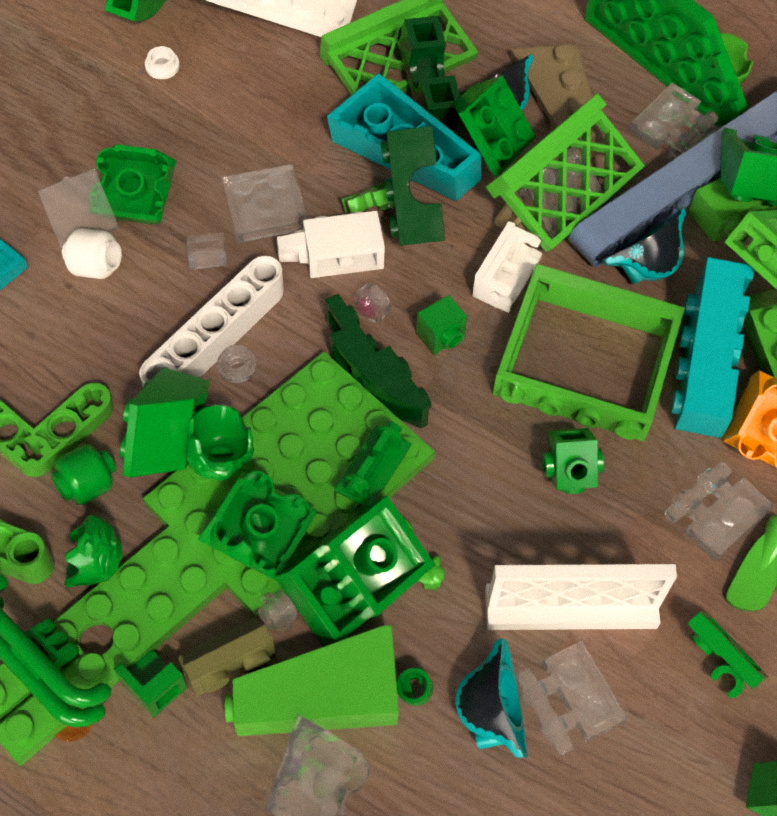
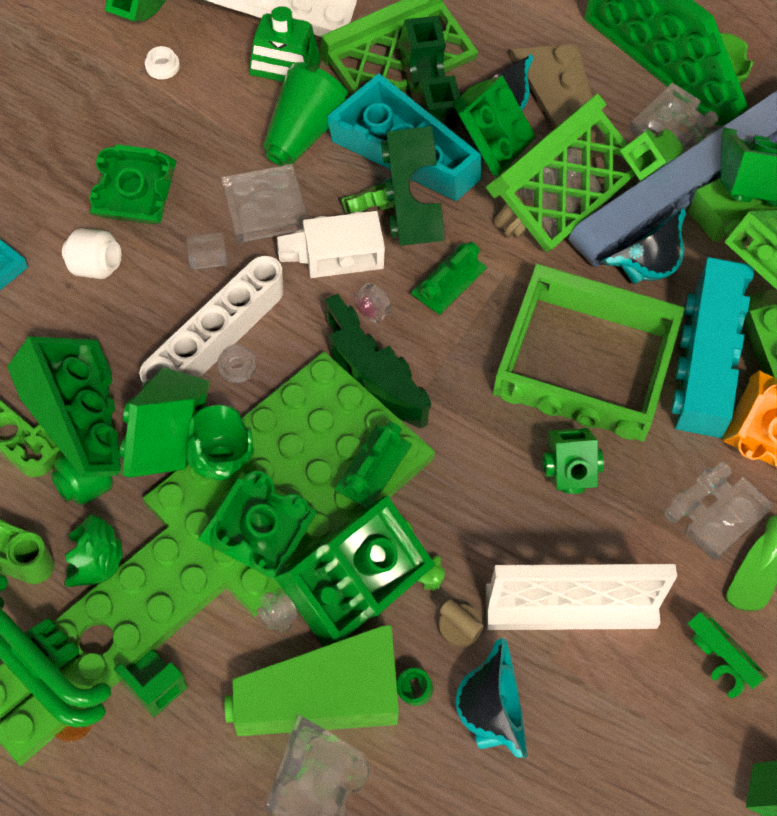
(68, 394): none -> green wedge
(78, 204): clear piece -> none
(227, 656): olive bracket -> none
(280, 43): none -> green torso
(301, 113): none -> green cone
(441, 325): green plate -> none
(450, 278): none -> green hinge
(459, 624): none -> dark tan plate
(507, 268): white hinge -> none
(583, 692): clear plate -> none
(652, 152): none -> bright green leg

